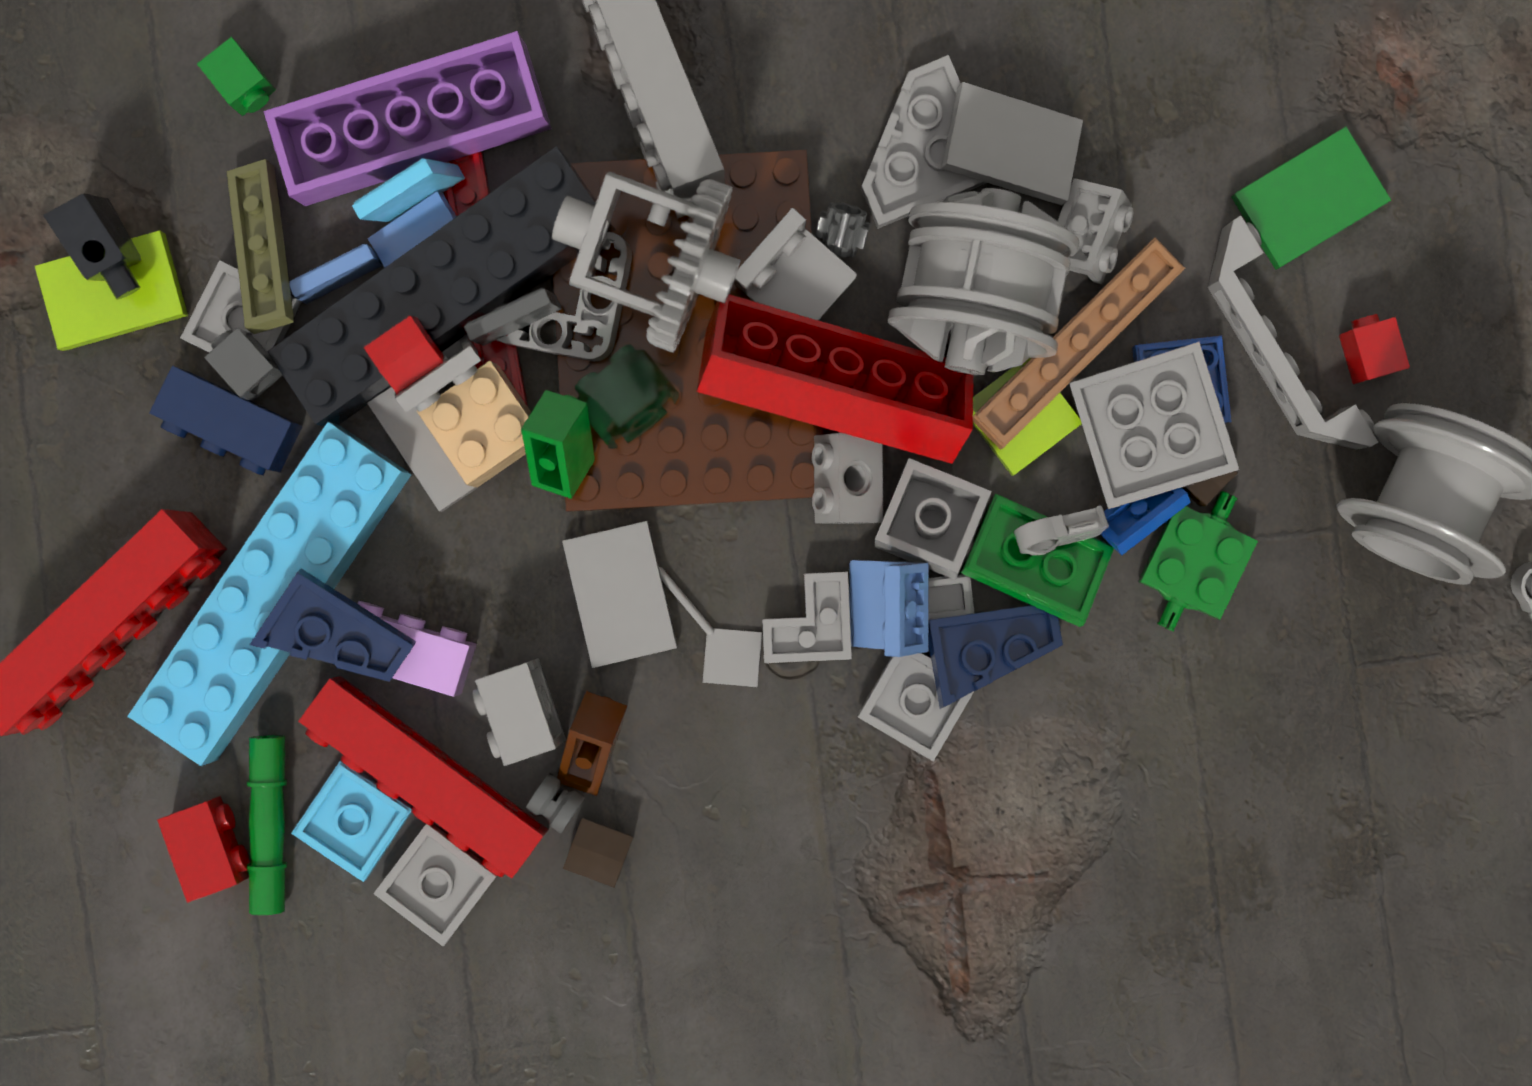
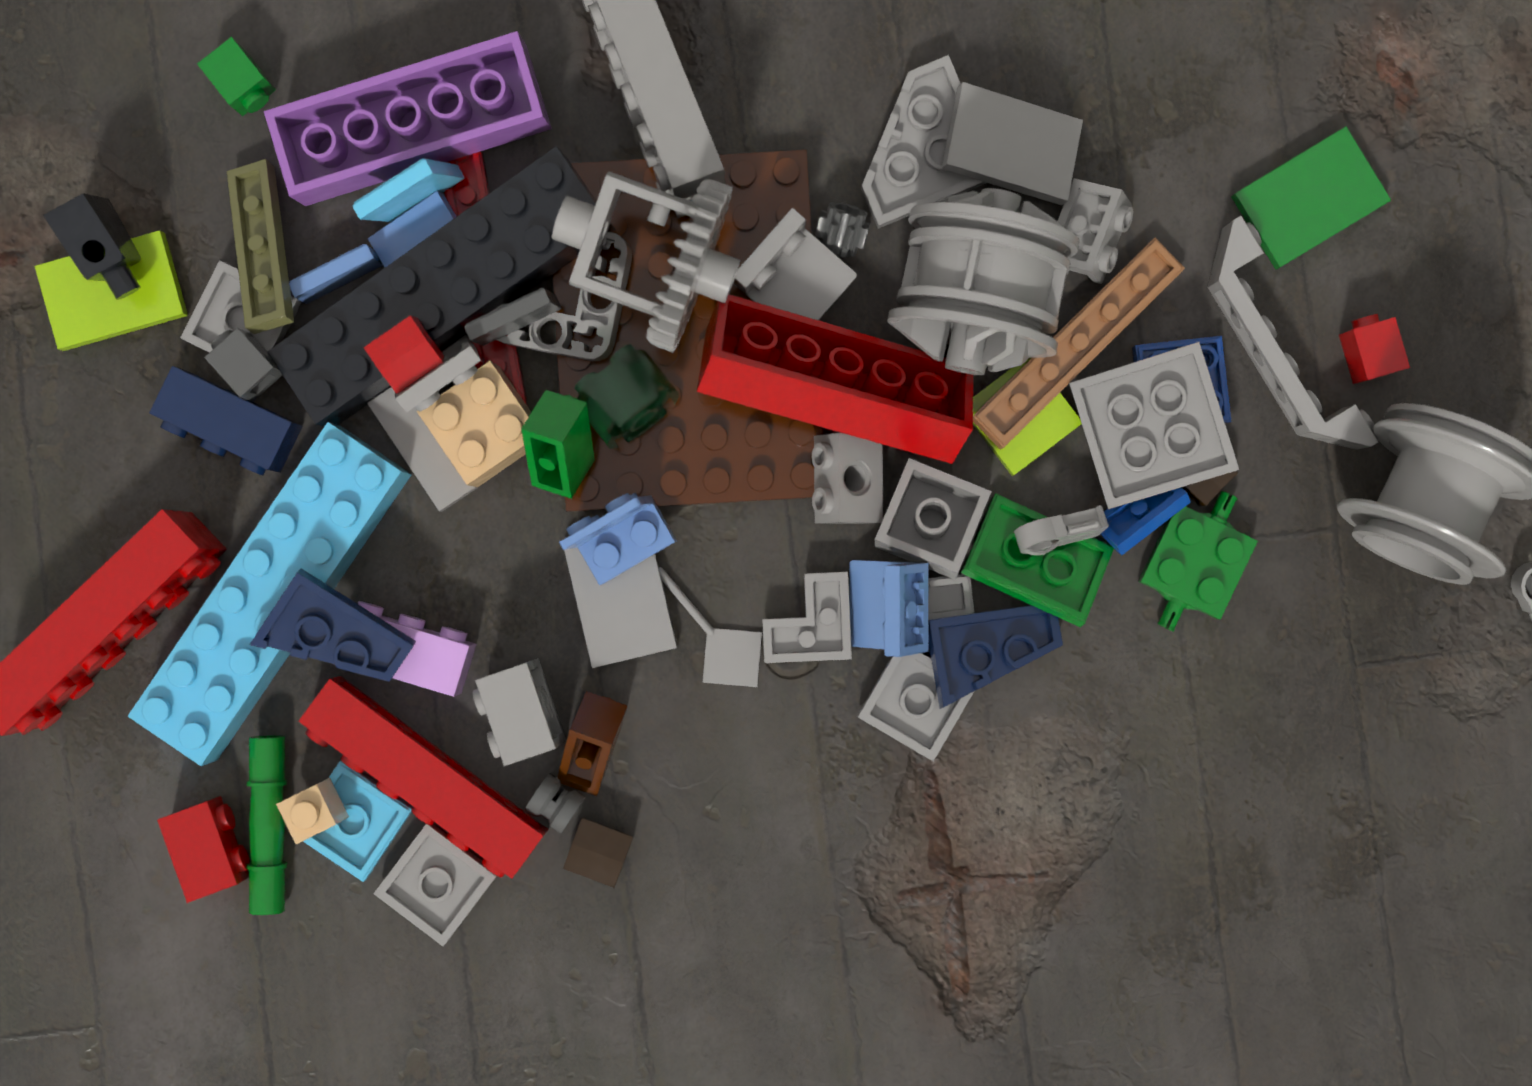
(312, 811): none -> tan brick
(621, 538): none -> medium blue bracket

